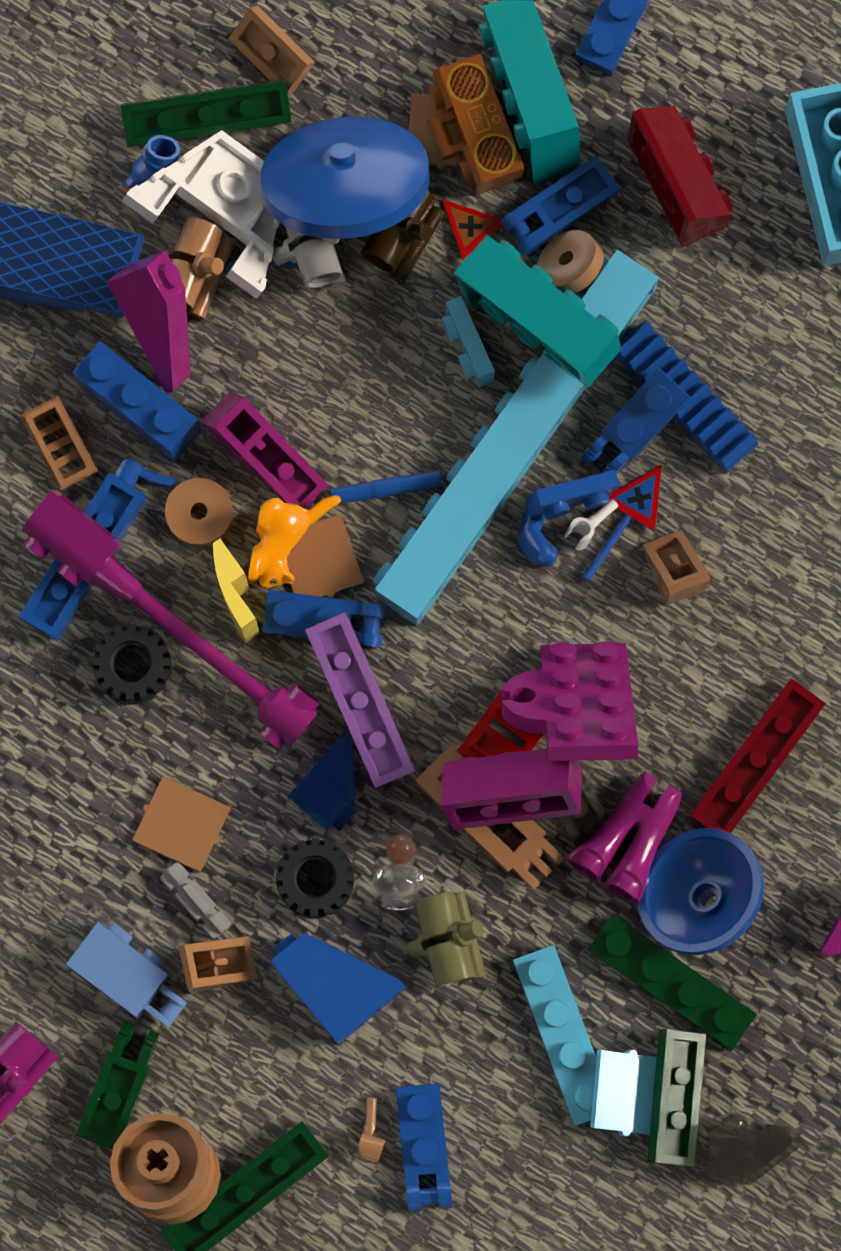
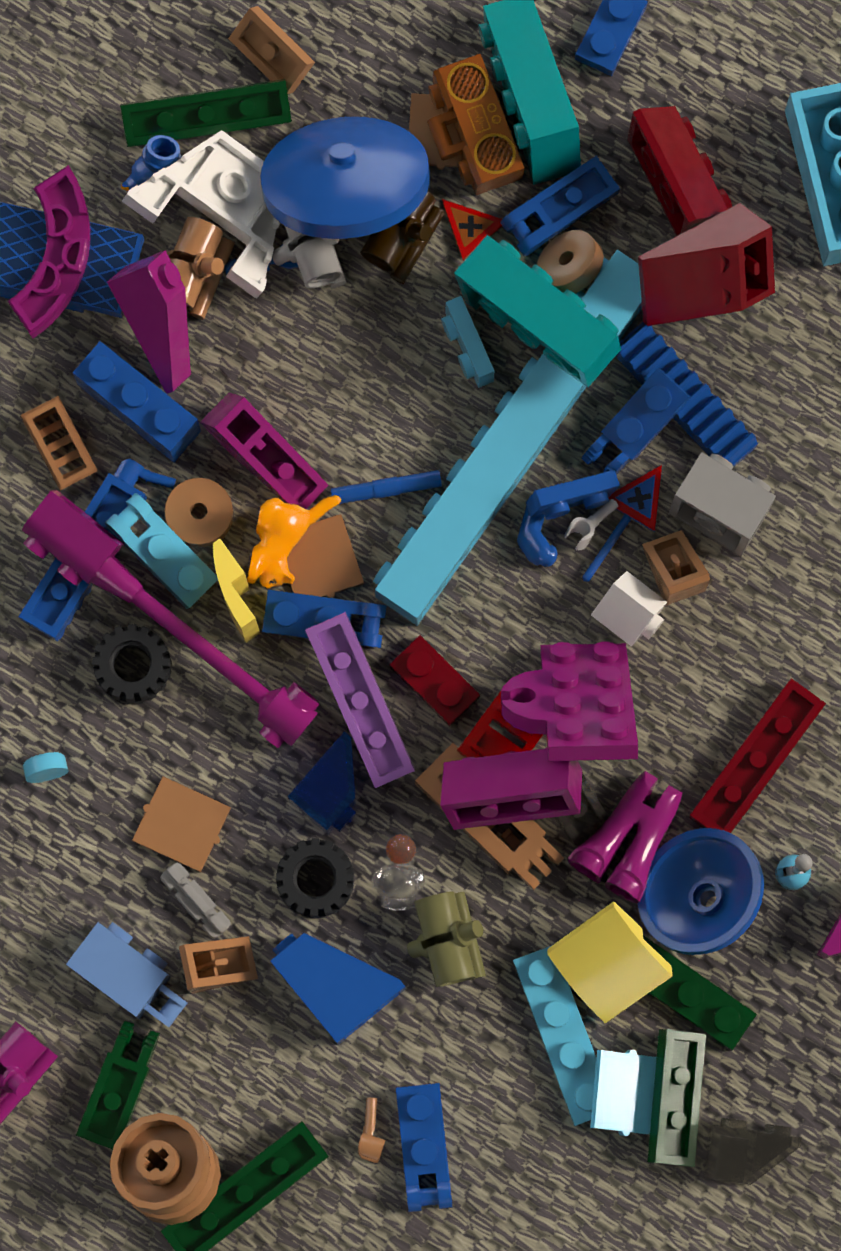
(45, 767): none -> medium azure tile
(64, 257): none -> magenta tile
(162, 552): none -> medium azure plate
(434, 680): none -> dark red plate
(609, 962): none -> light yellow slope
(630, 609): none -> white brick
(709, 269): none -> dark red slope
(722, 502): none -> light grey brick
(795, 868): none -> medium azure hinge

